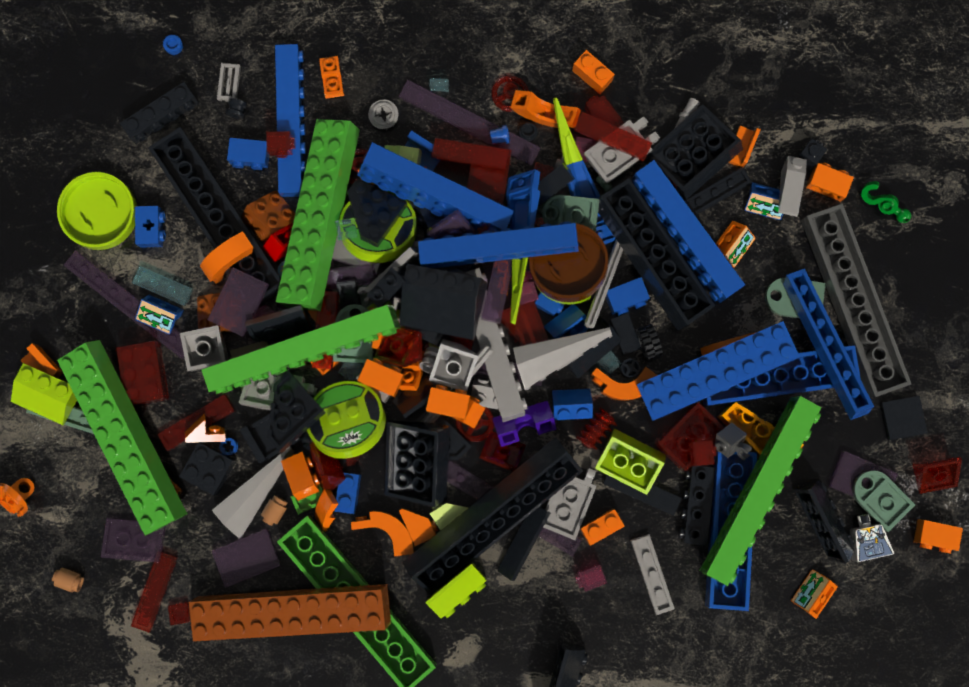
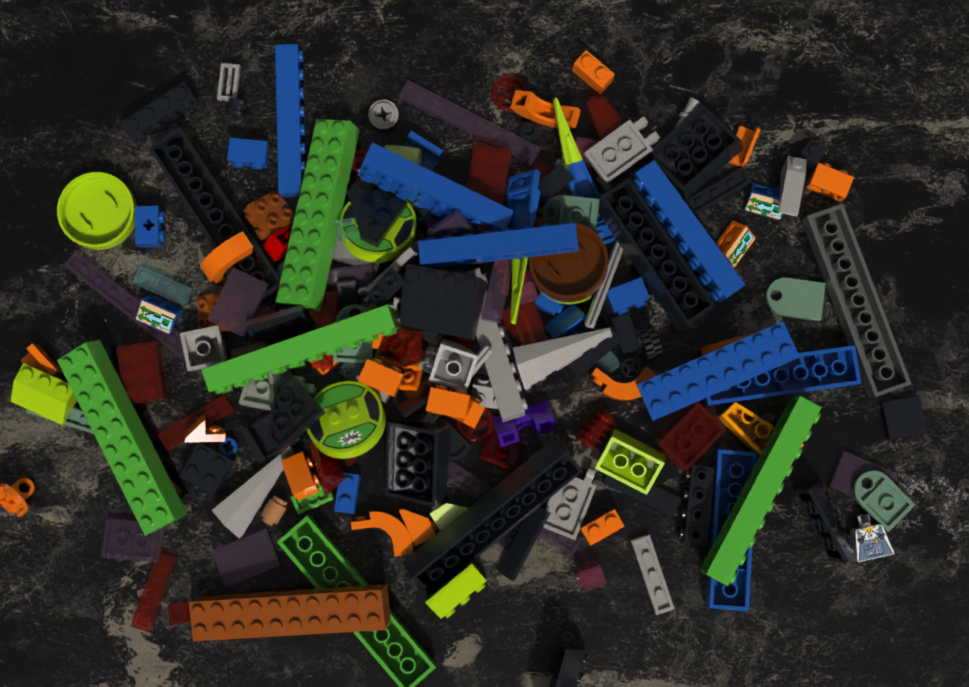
(68, 580): medium nougat brick -> none
(173, 44): blue tile -> none
(280, 144): clear red brick -> none
(325, 508): orange slope -> none
(331, 77): orange slope -> none
(439, 85): clear light blue tile -> none
(471, 153): clear red tile -> none
(500, 135): blue piece -> none
(572, 404): blue brick -> none
(612, 136): clear red tile -> none
(702, 452): clear red brick -> none
(732, 440): dark grey brick -> none
(814, 593): panel -> none
(828, 344): blue brick -> none
(887, 203): green piece -> none
(937, 474): clear red slope -> none
(938, 535): orange brick -> none

